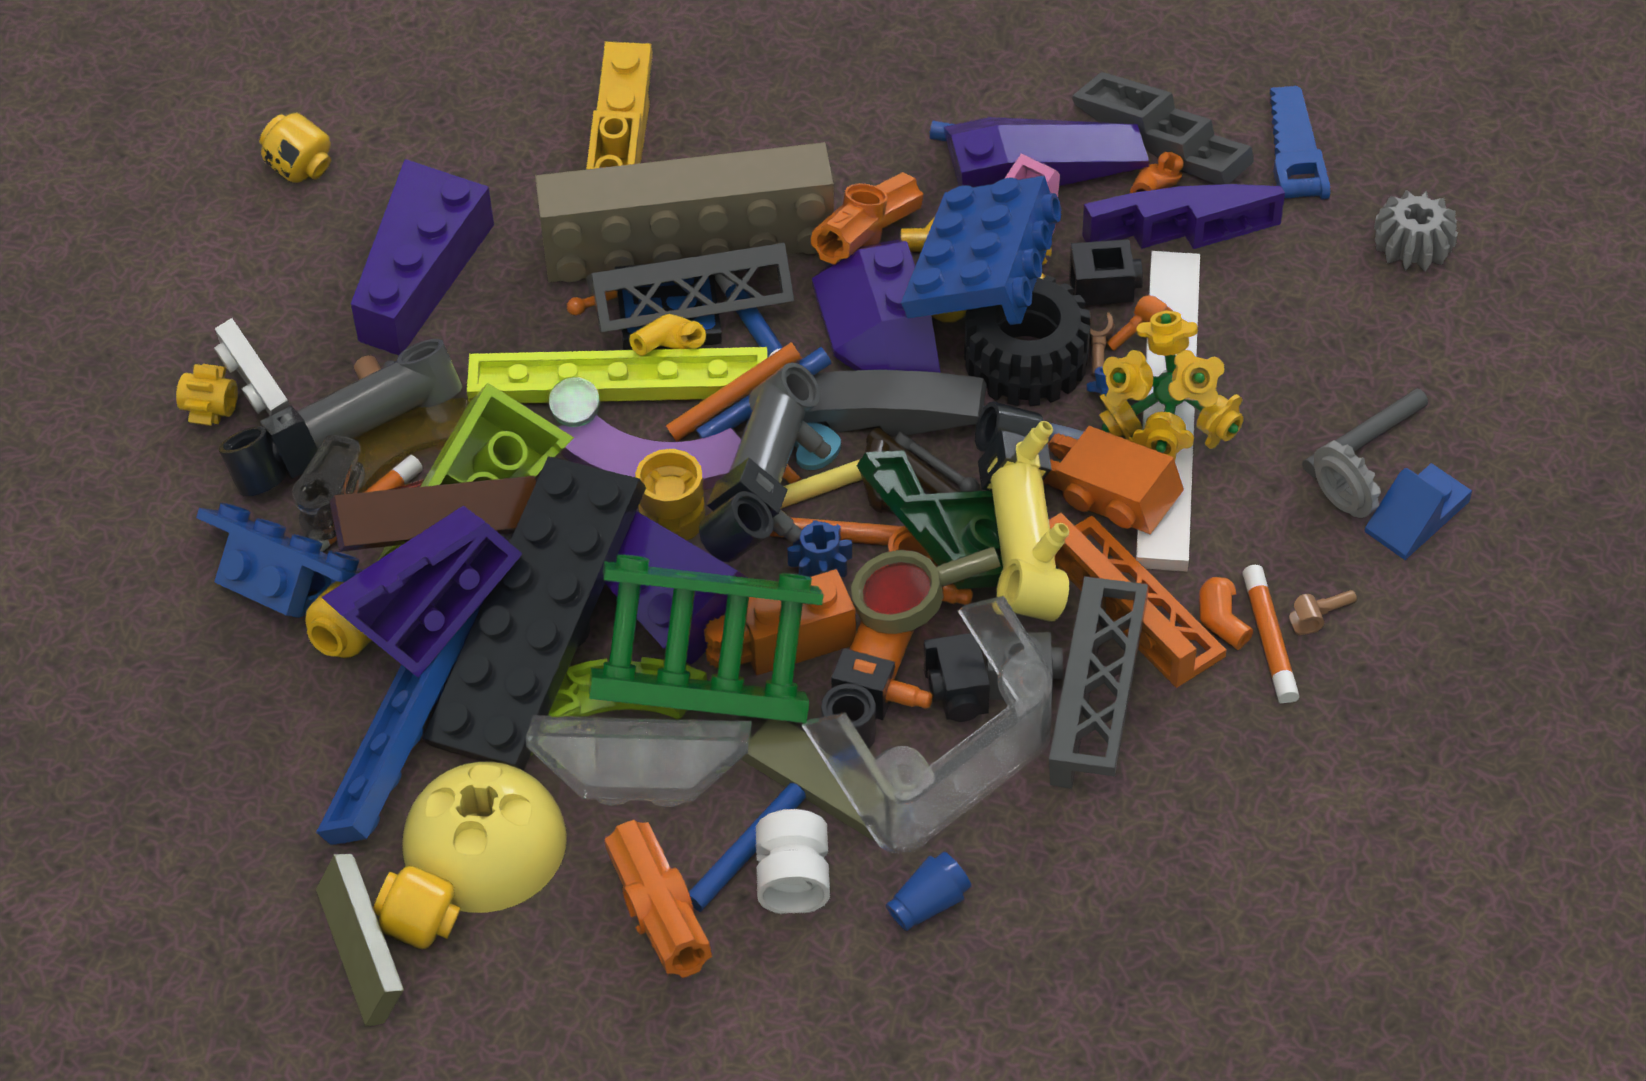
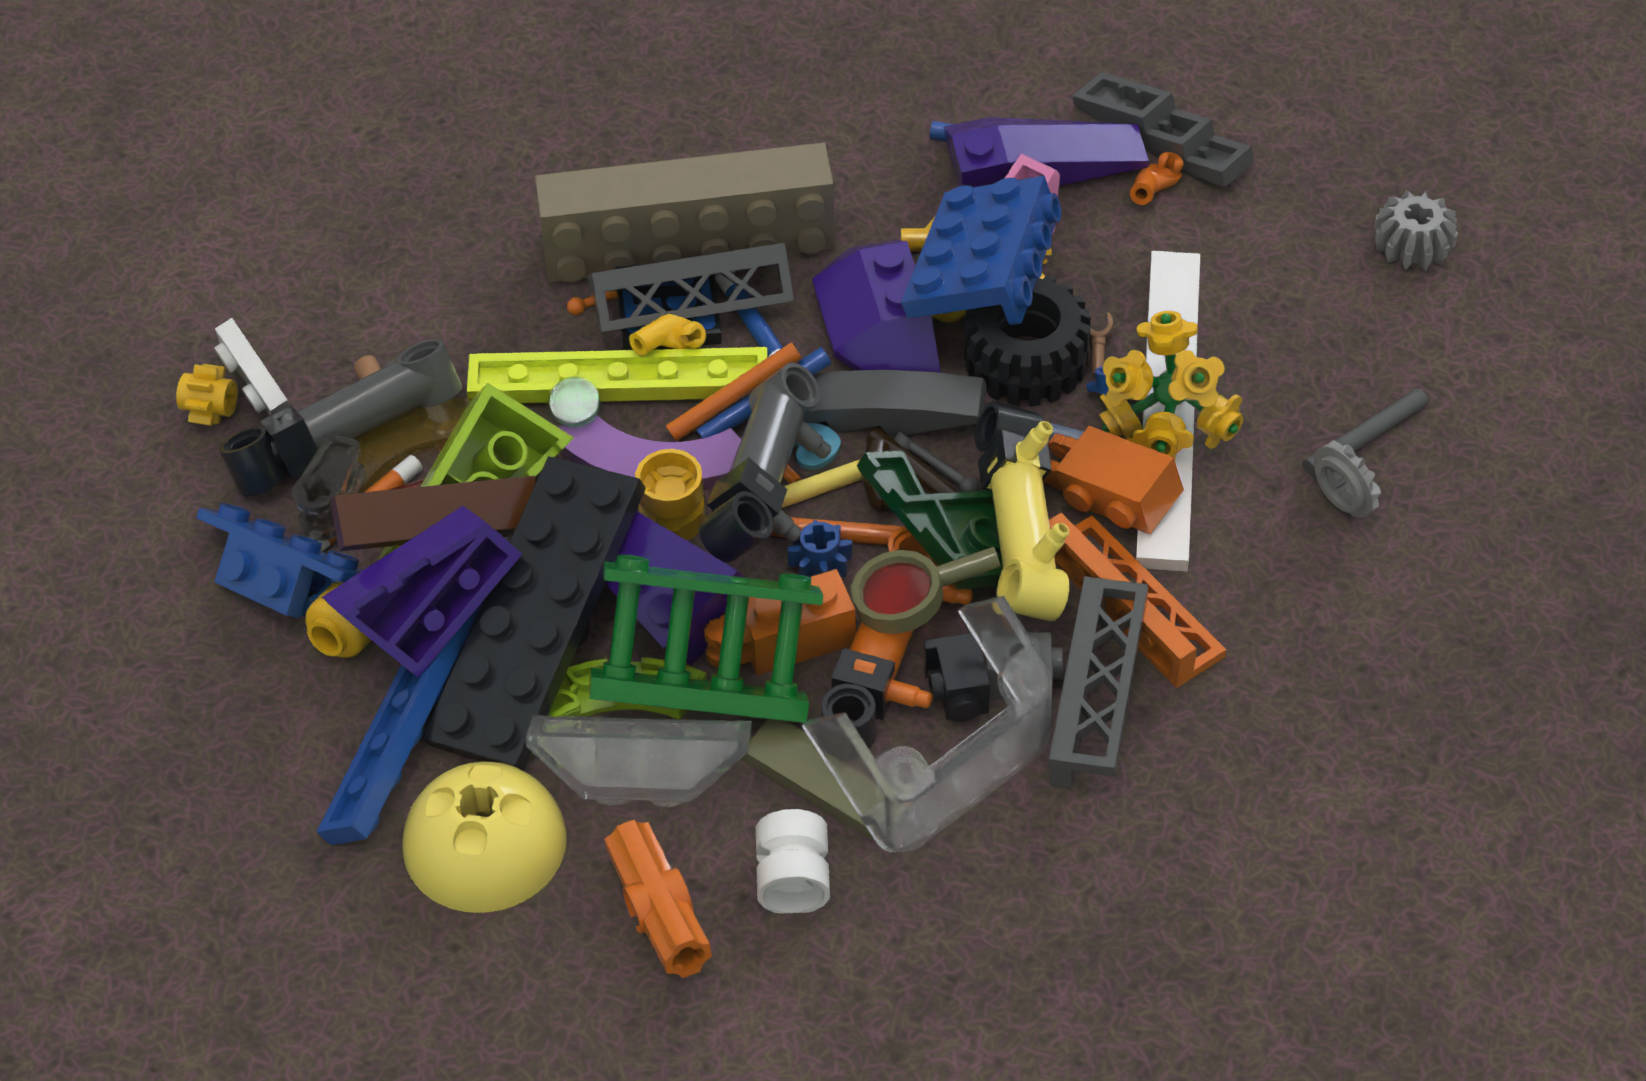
(295, 147): yellow head -> none
(359, 939): olive tile -> none
(416, 907): yellow head -> none
(418, 253): dark purple wedge -> none
(622, 106): yellow slope -> none
(740, 851): blue bar -> none
(864, 215): orange piece -> none
(930, 890): blue cone -> none
(1104, 272): black brick -> none
(1144, 310): orange hand -> none
(1199, 212): dark purple slope -> none
(1217, 615): orange arm -> none
(1270, 634): orange bar -> none
(1296, 146): blue piece -> none
(1308, 612): medium nougat hand -> none
(1416, 509): blue slope -> none

